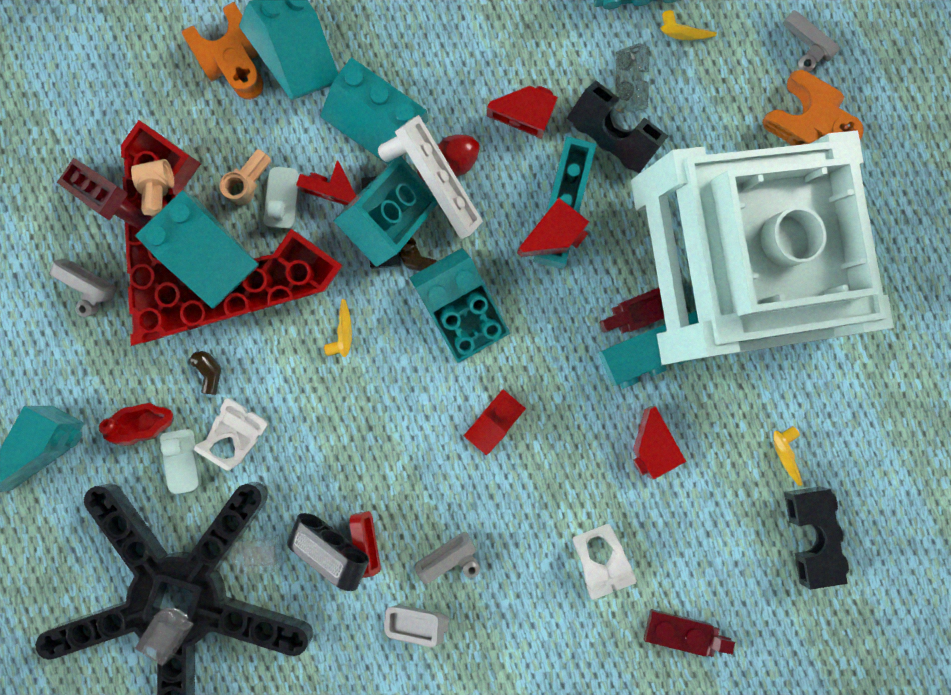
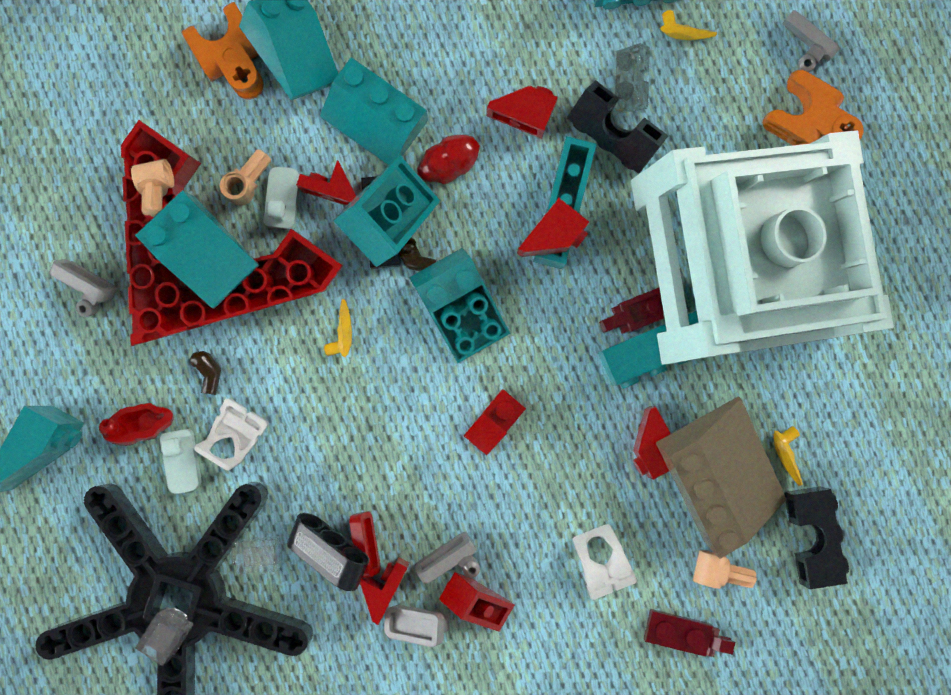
(101, 194): dark red piece -> none
(379, 595): none -> red slope
(435, 170): white piece -> none
(476, 602): none -> red slope
(717, 572): none -> light nougat axle
(723, 476): none -> dark tan slope

